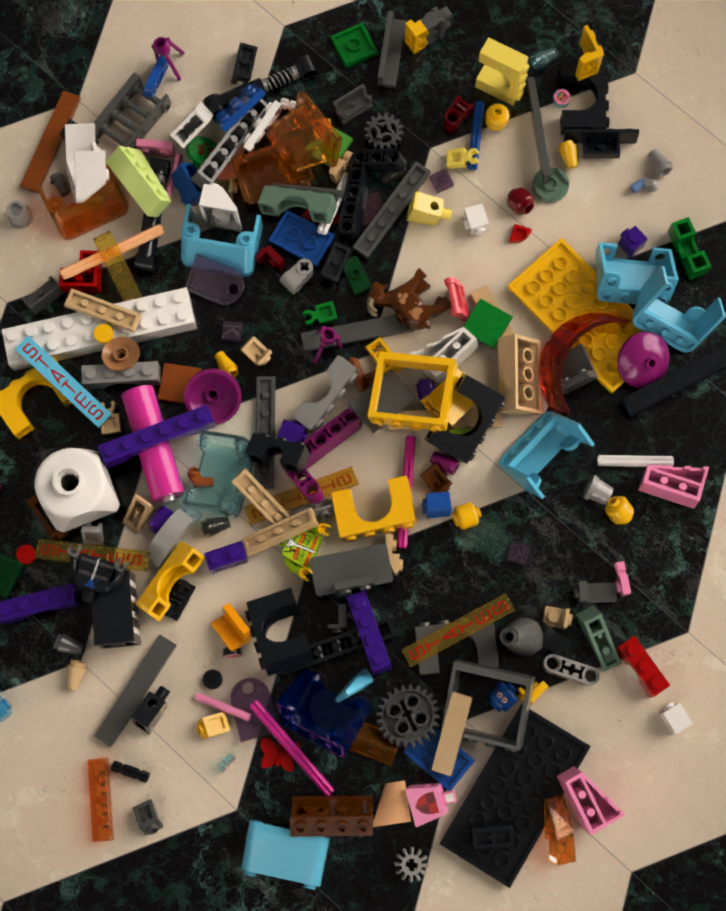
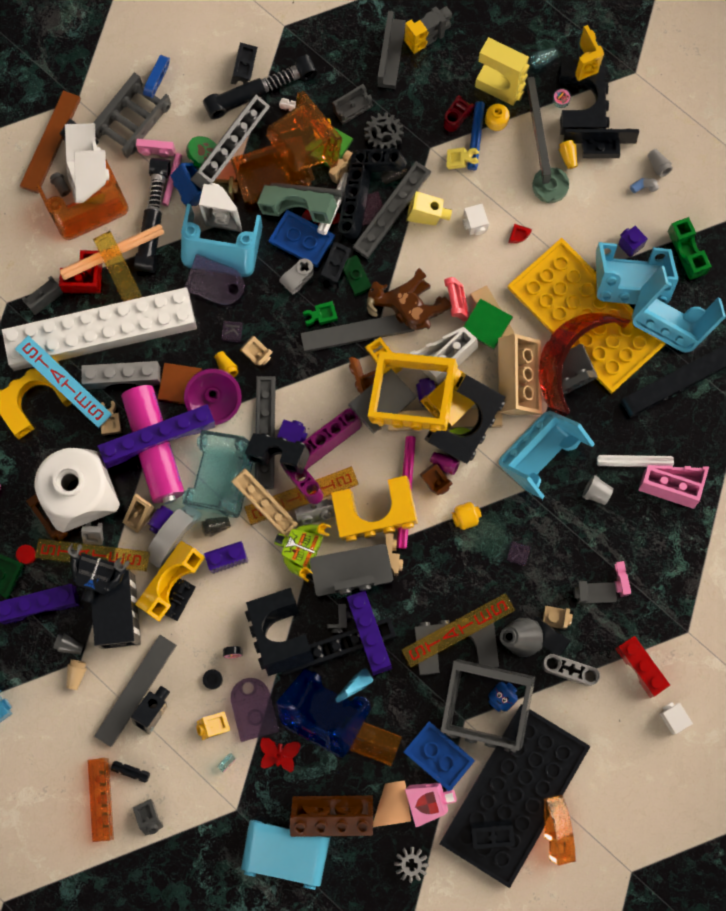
(19, 214): light grey piece -> none
(102, 310): tan tile -> none
(103, 333): yellow tile -> none
(118, 347): medium nougat dish -> none
(139, 180): yellowish green wedge -> none
(162, 47): magenta plant -> none
(191, 125): white brick -> none
(198, 480): dark orange arm -> none
(222, 706): bright pink bar -> none
(231, 628): light orange panel -> none
(239, 106): blue plate -> none
(272, 112): white plate -> none
(274, 258): dark red bracket -> none
(279, 532): tan tile -> none
(291, 748): dark pink axle -> none
(327, 337): magenta plant -> none
(341, 375): light grey arch -> none
(354, 45): green tile -> none
(425, 708): dark grey gear -> none
(437, 505): blue brick -> none
(441, 181): tile -> none
(452, 733): tan tile -> none
(520, 201): dark red head -> none
(538, 689): yellow bracket -> none
(589, 804): bright pink wedge -> none
(598, 637): sand green slope -> none
(619, 510): yellow head -> none
(635, 358): magenta dish -> none

